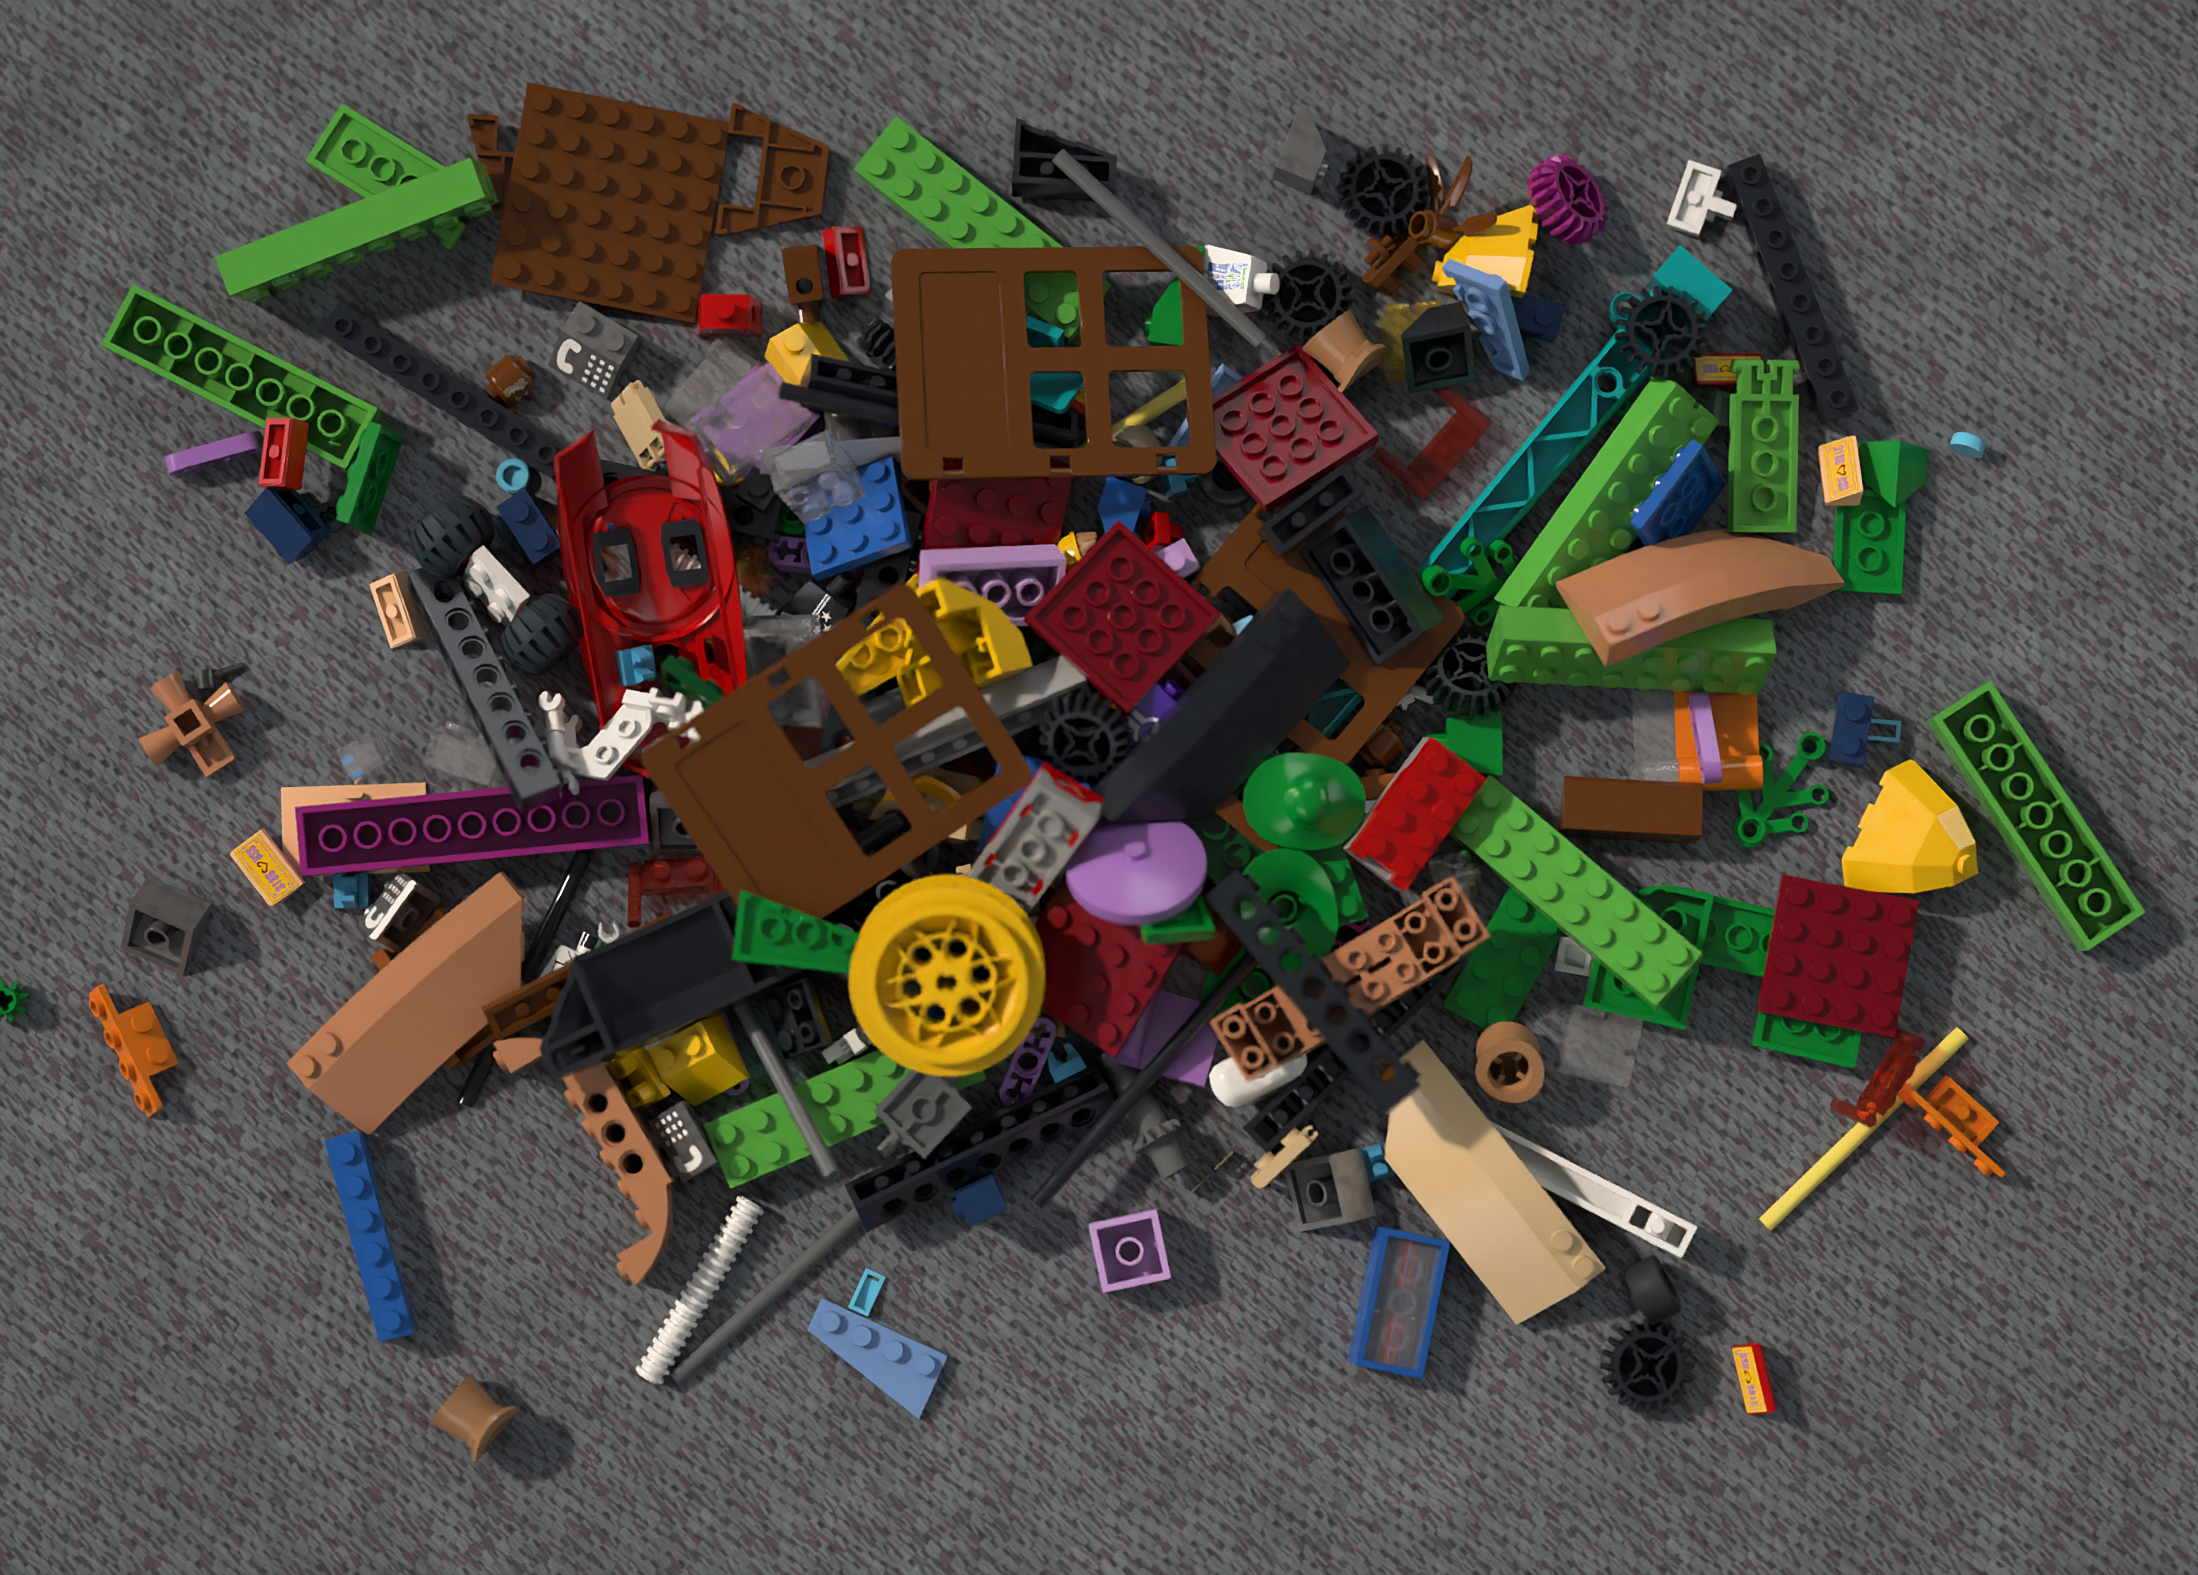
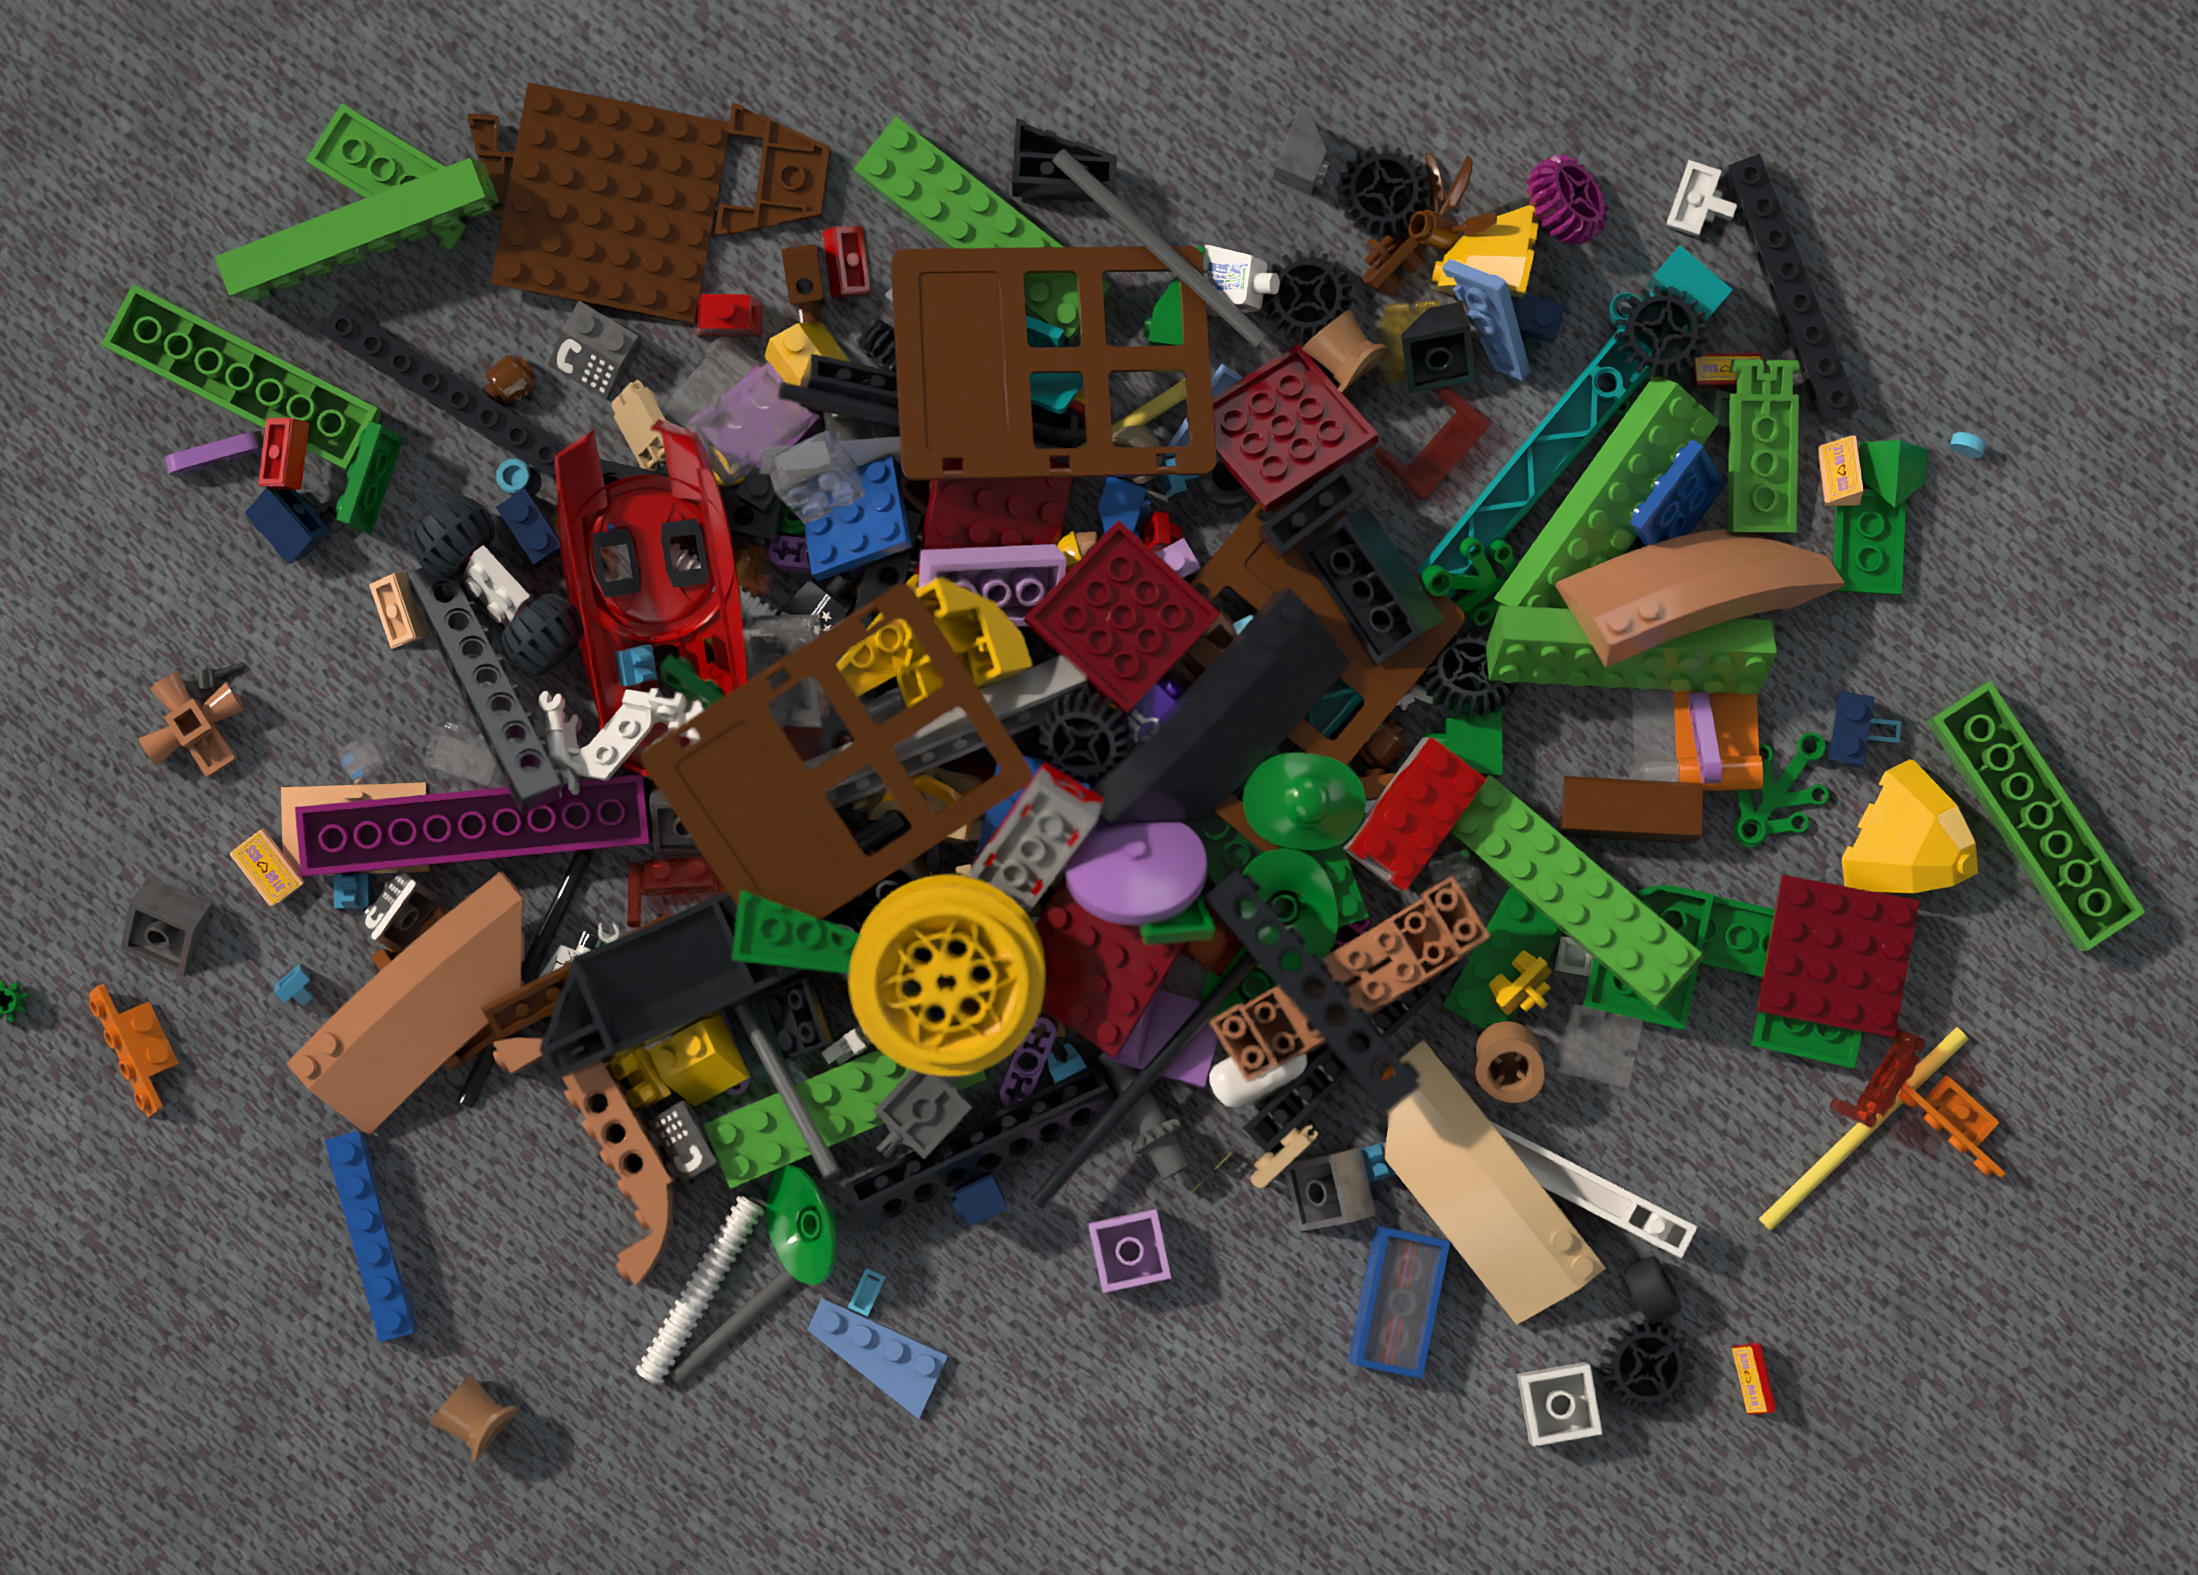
(294, 986): none -> dark azure tile
(801, 1226): none -> green hat
(1526, 989): none -> yellow hips
(1559, 1403): none -> white brick

